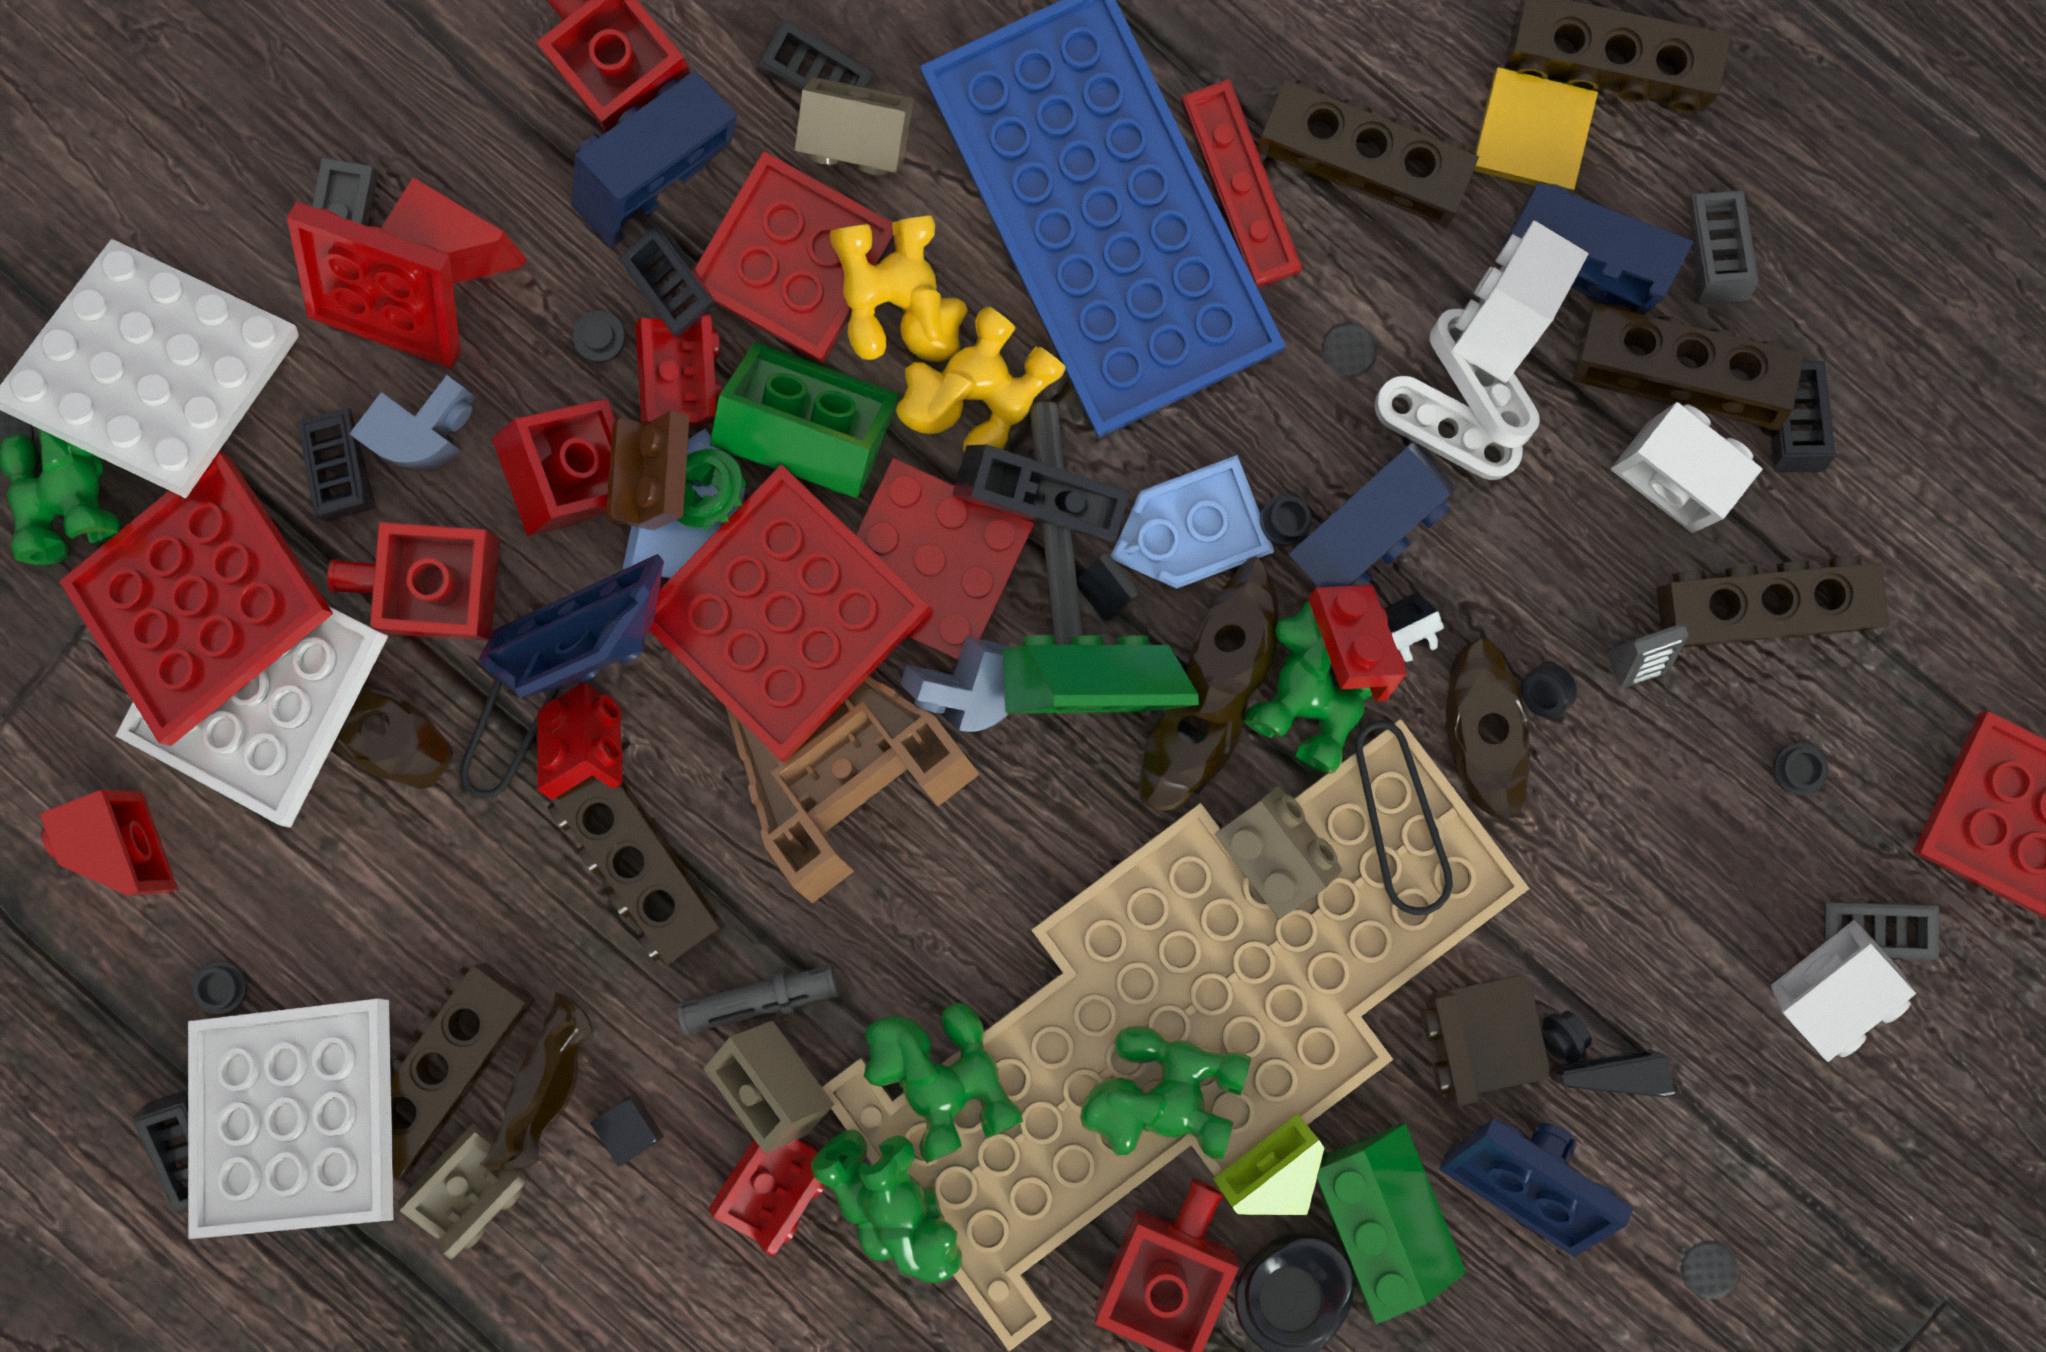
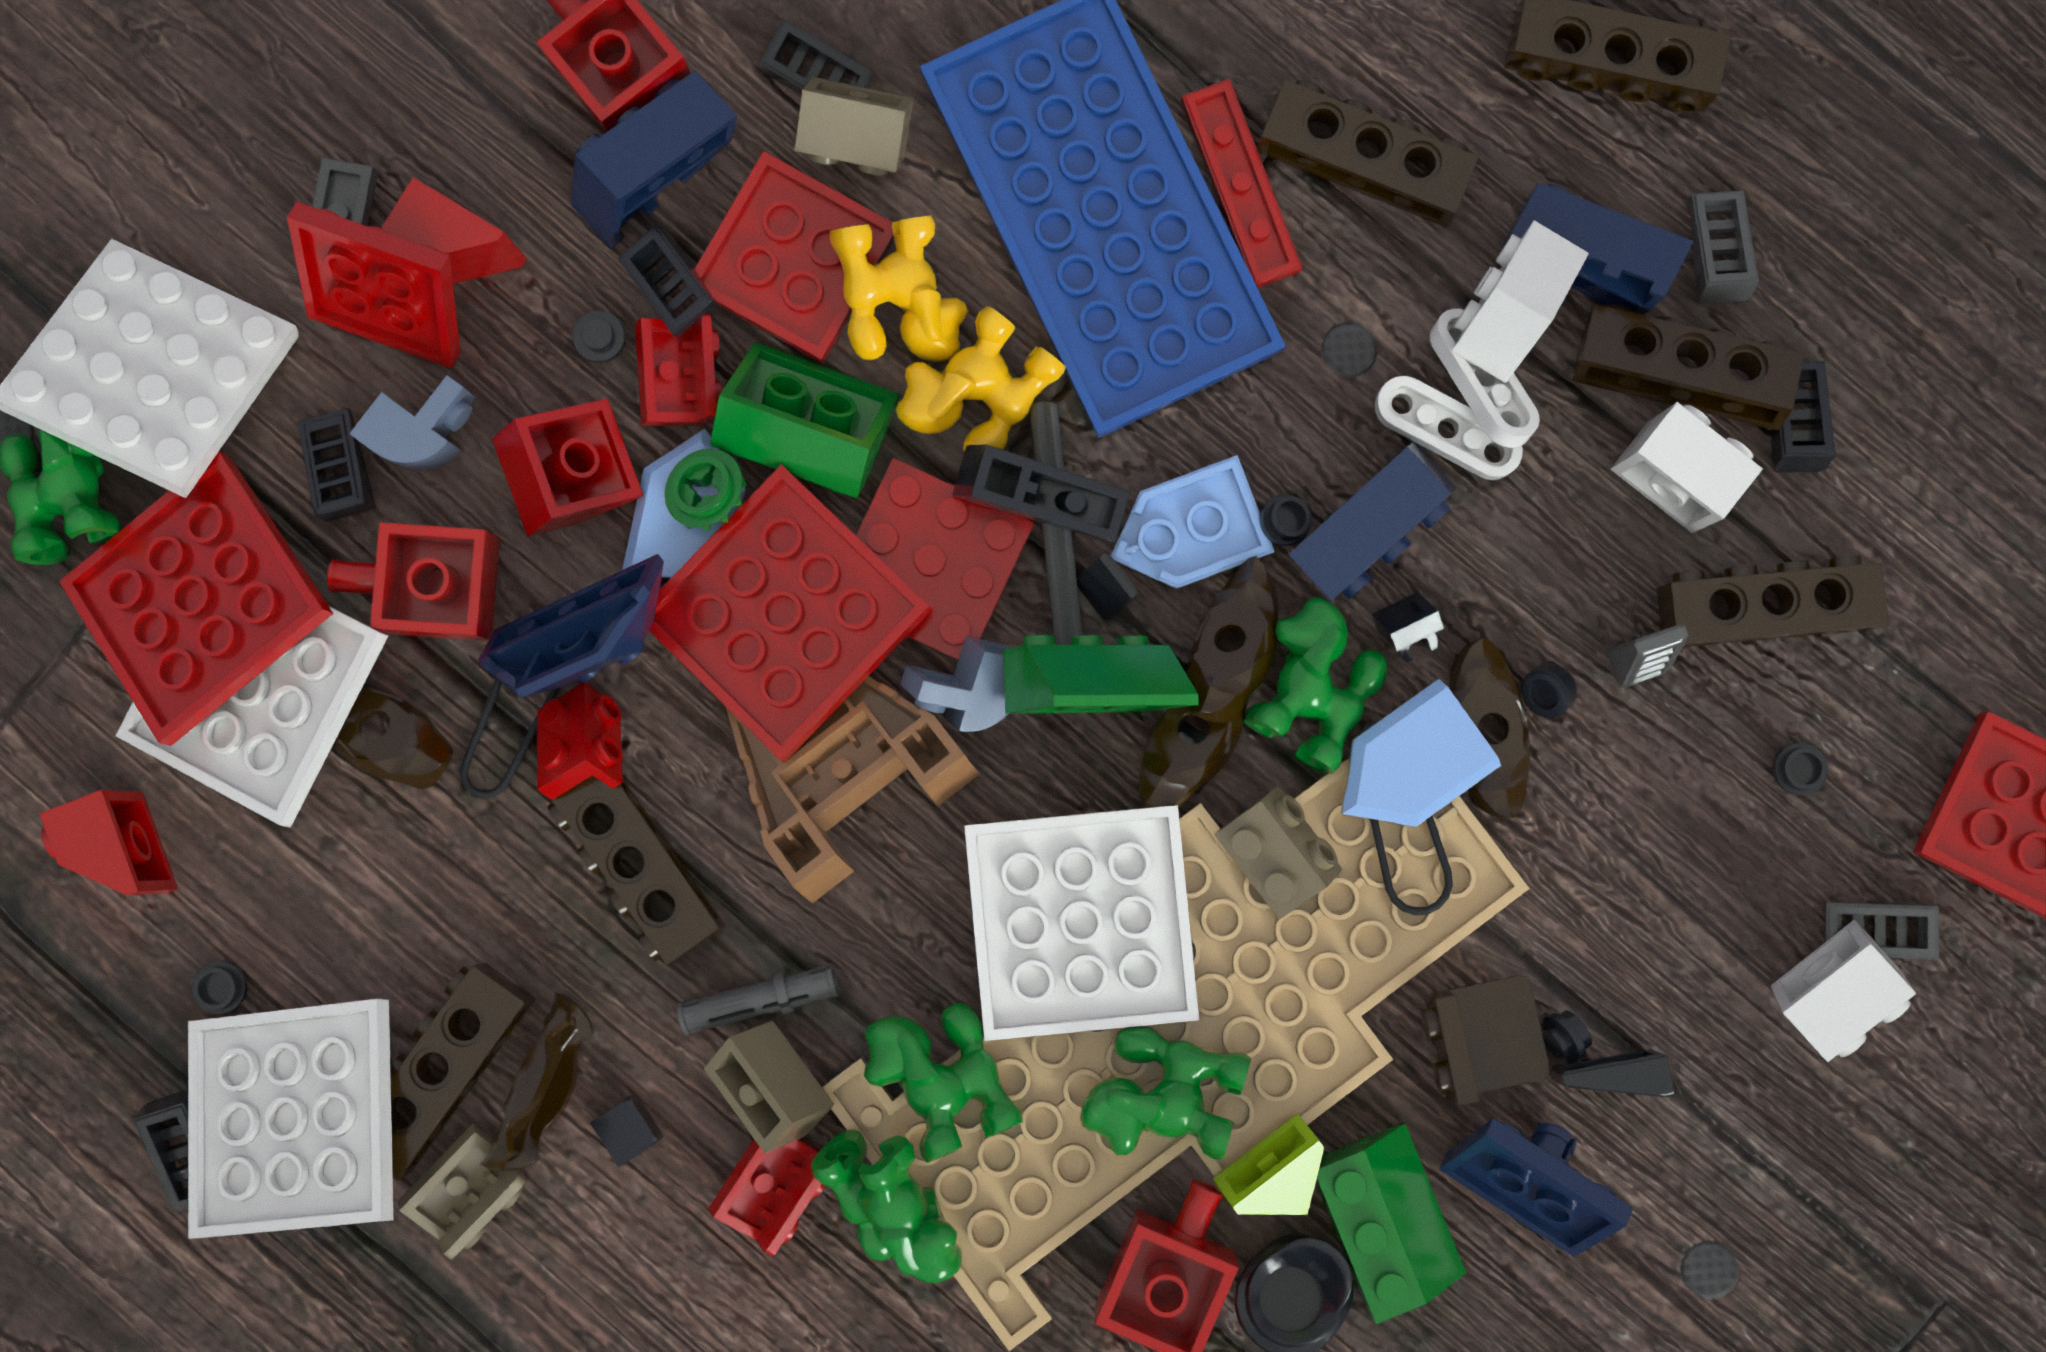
(648, 471): reddish brown bracket -> none
(1081, 923): none -> white plate
(1358, 639): red bracket -> none
(1416, 760): none -> light blue tile
(1534, 130): yellow tile -> none

